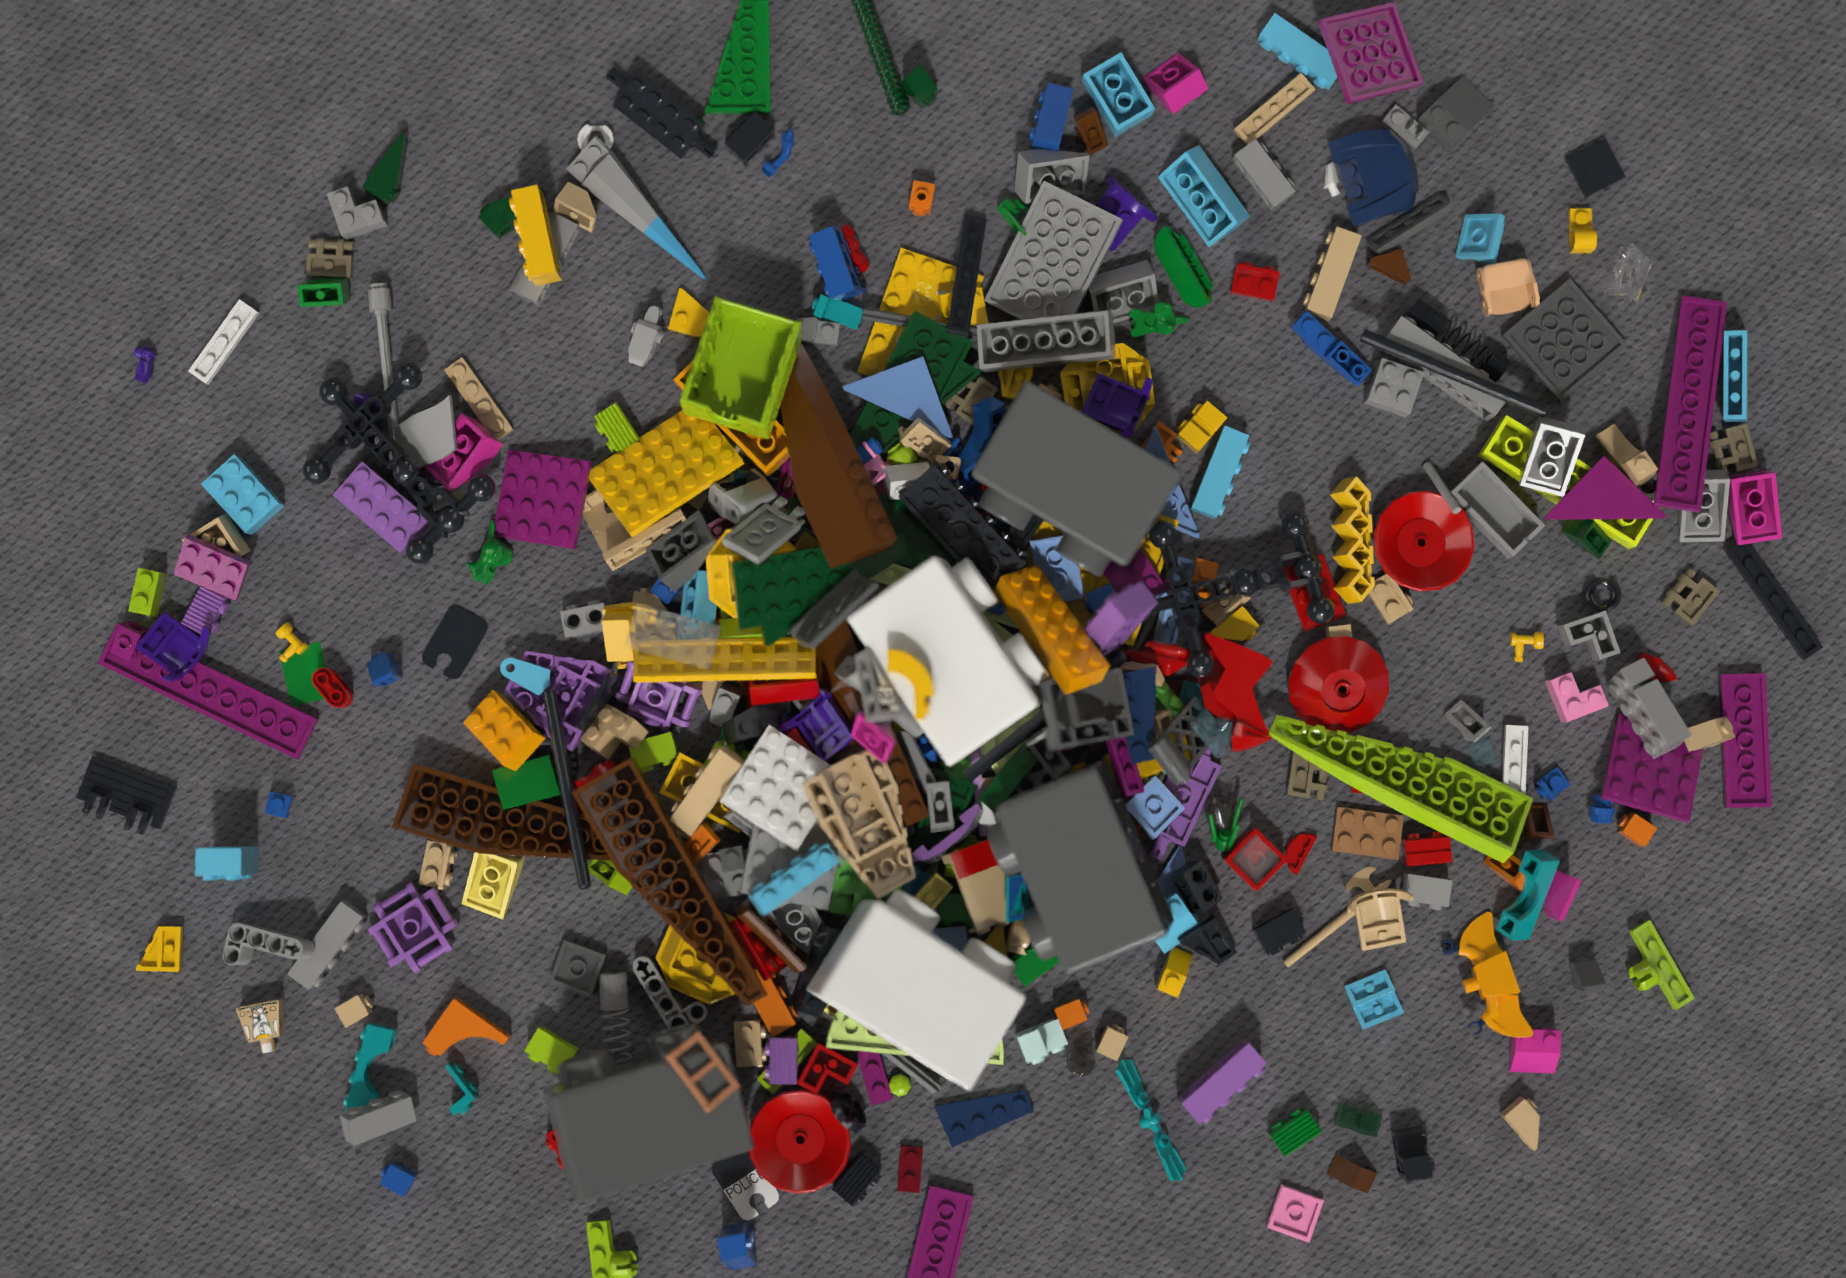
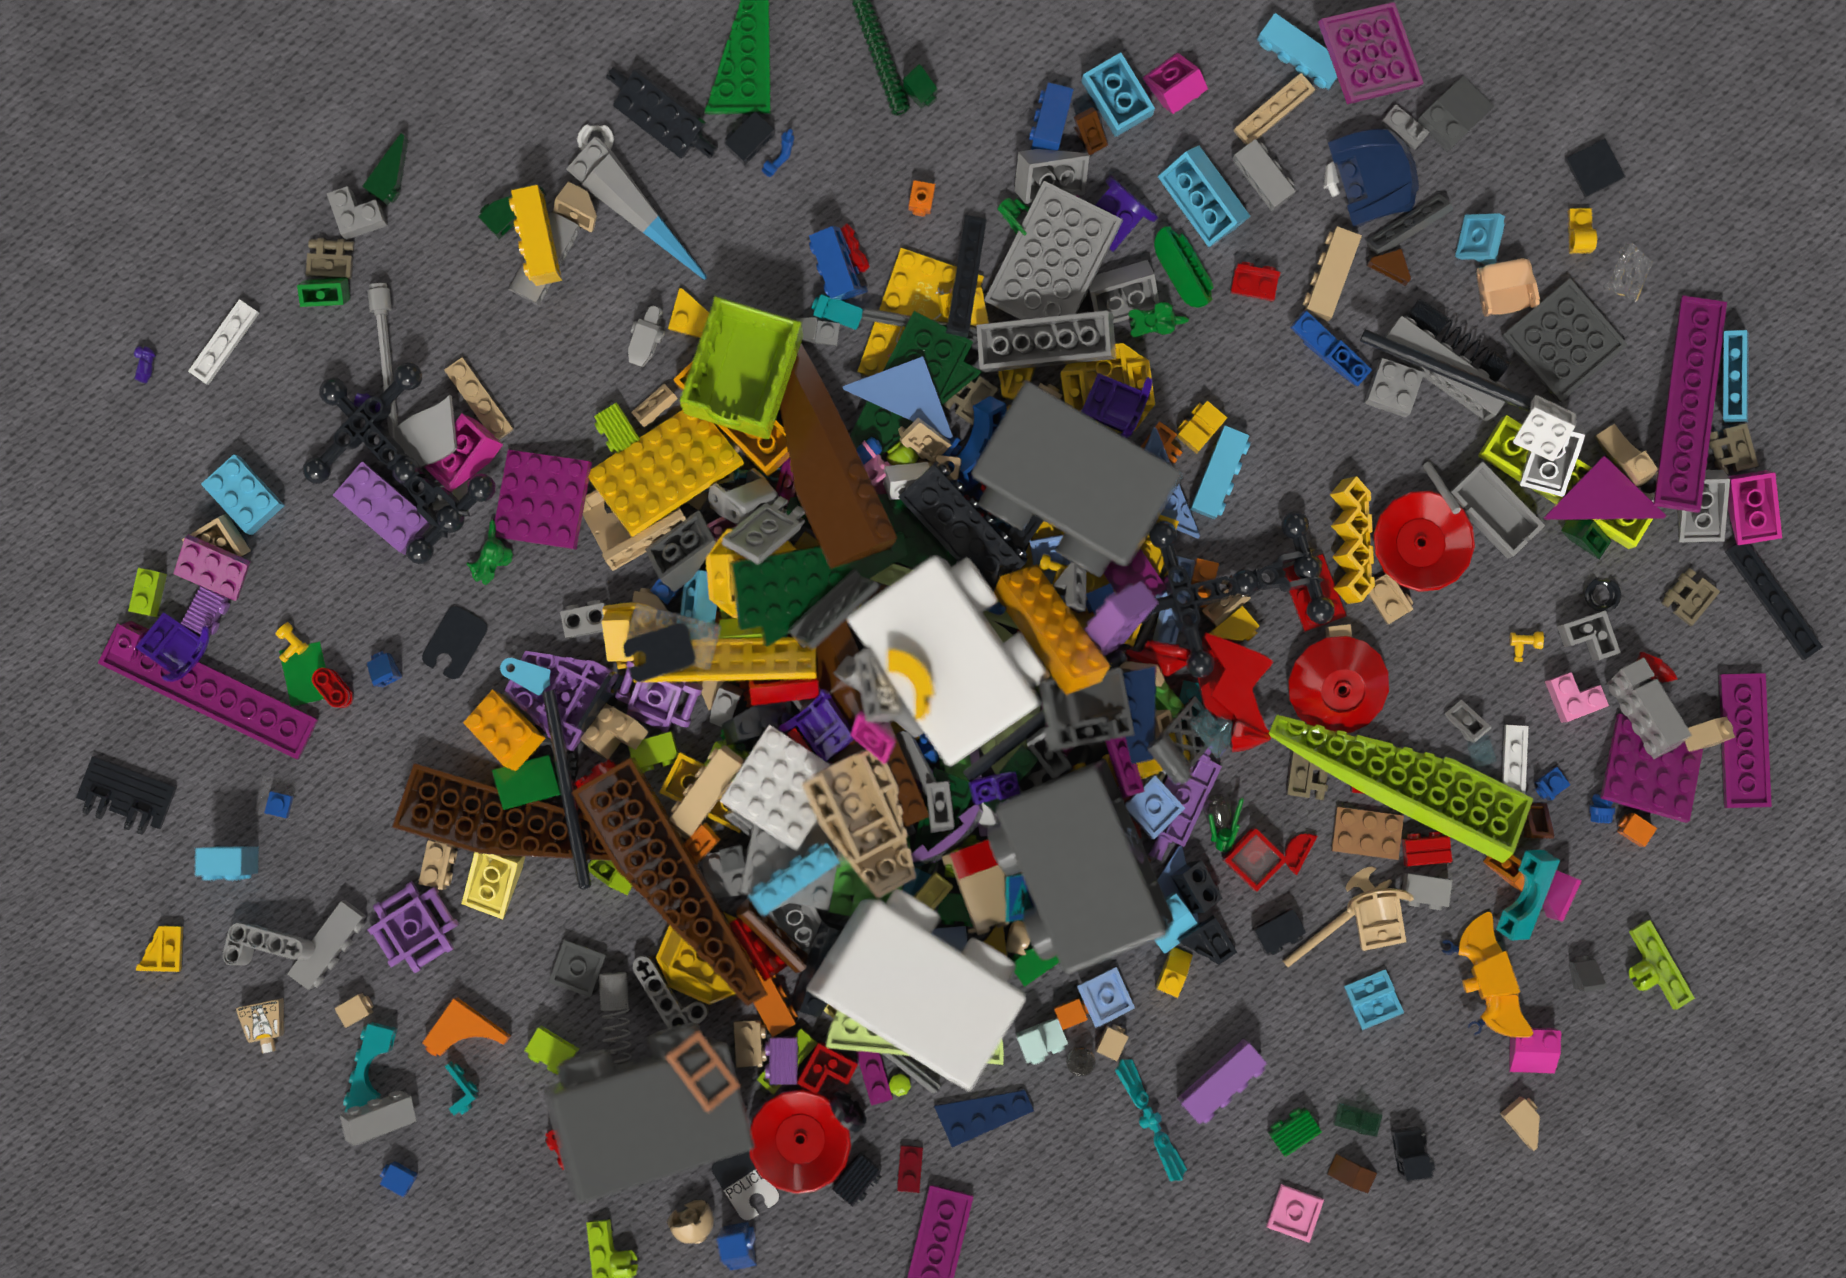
(654, 405): none -> tan plate
(665, 652): none -> black piece
(693, 1223): none -> tan cylinder
(993, 787): none -> dark purple slope
(1047, 563): none -> yellow piece
(1073, 586): none -> light grey slope
(1105, 997): none -> light blue plate
(1545, 428): none -> white bracket

